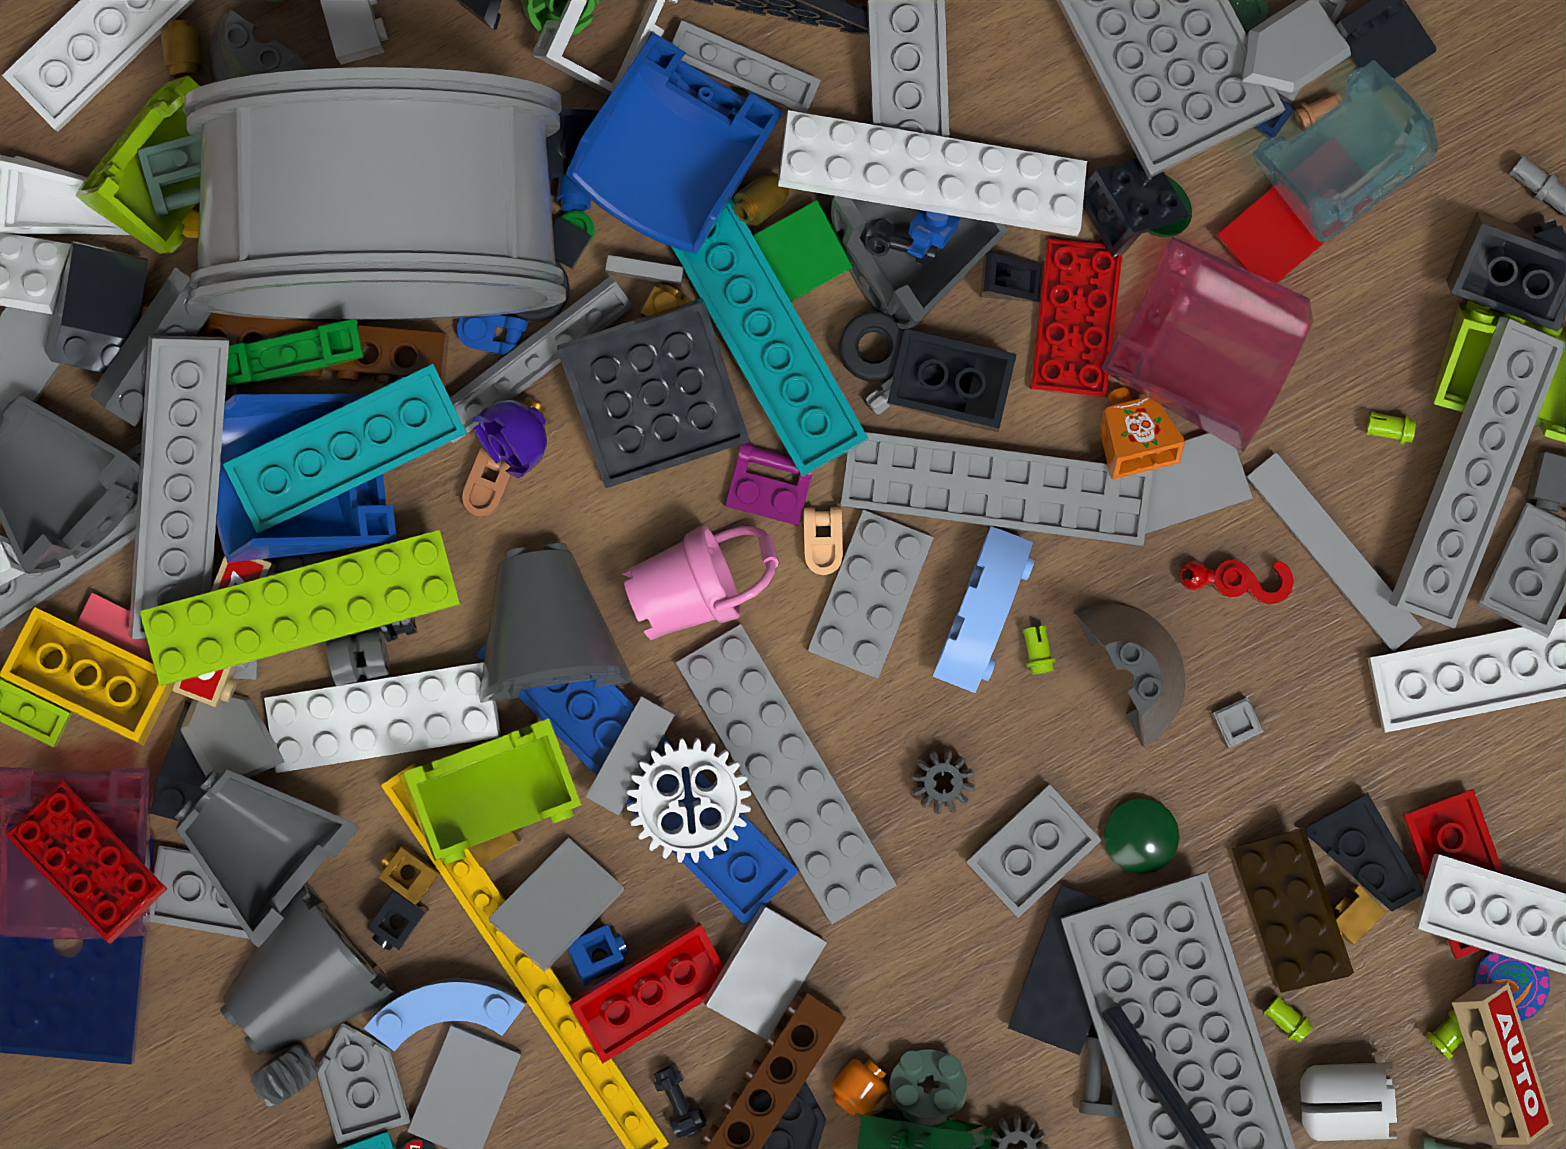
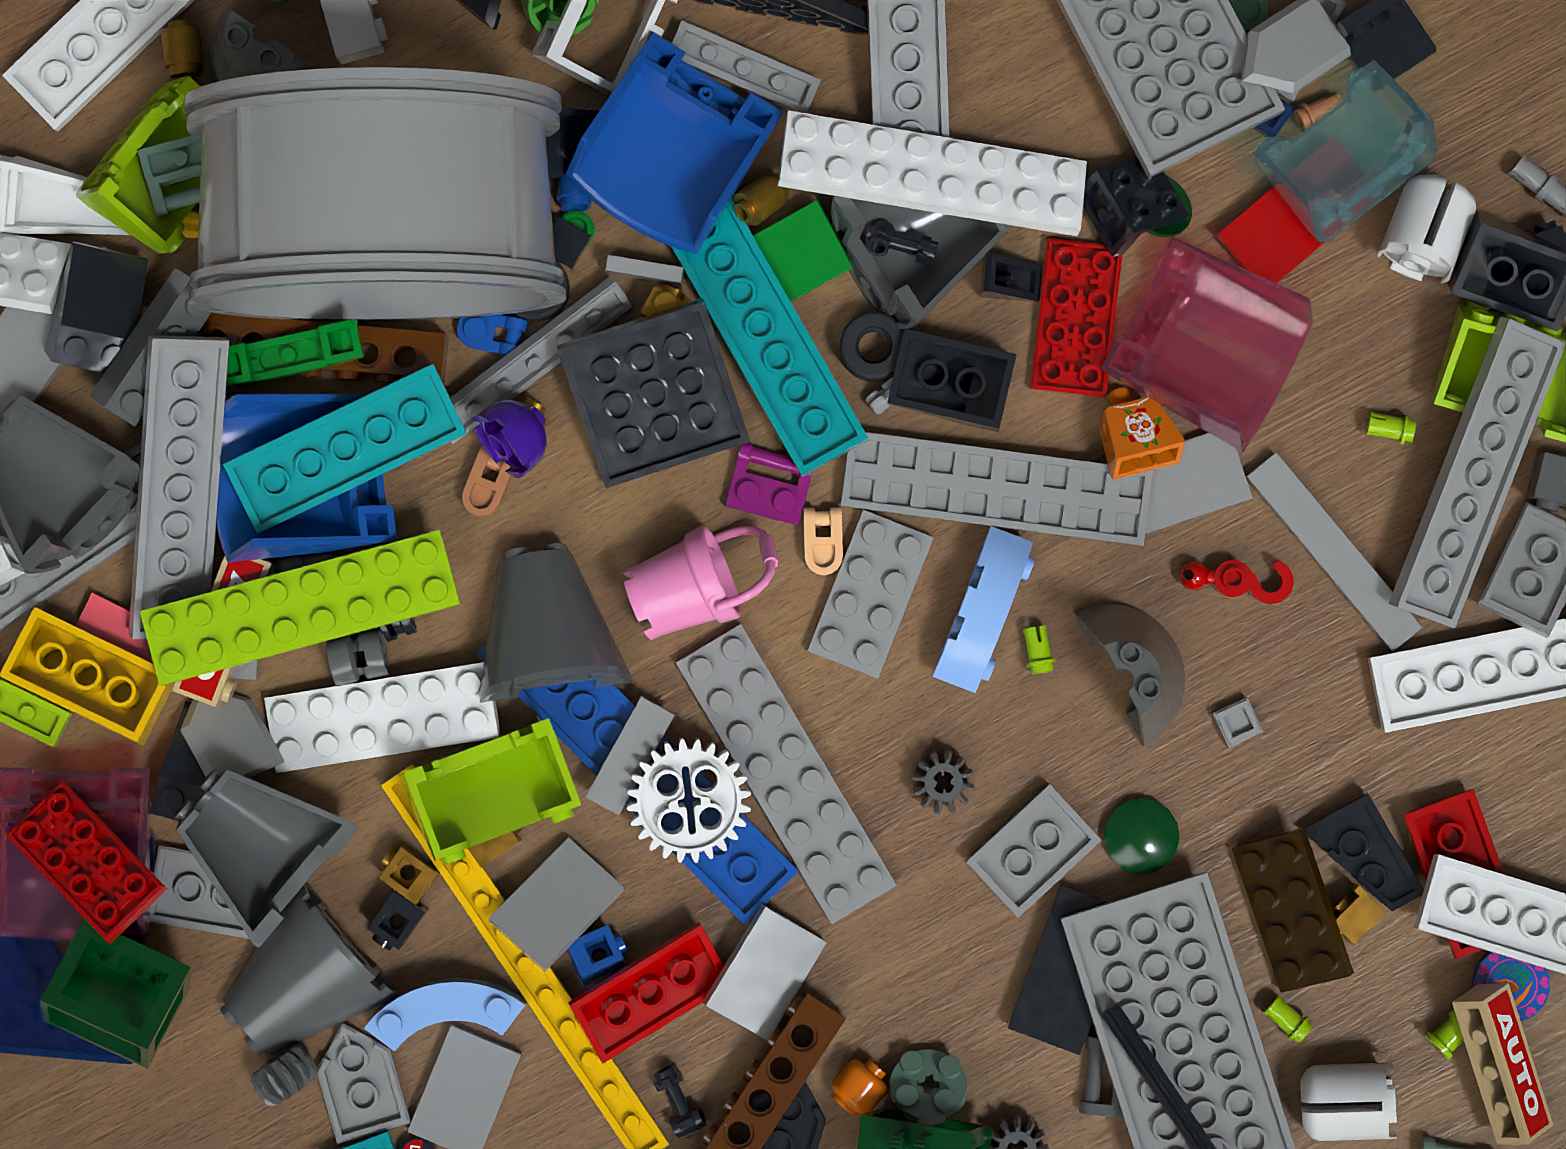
(115, 994): none -> dark green piece
(931, 229): blue plate -> none
(1406, 238): none -> white cylinder

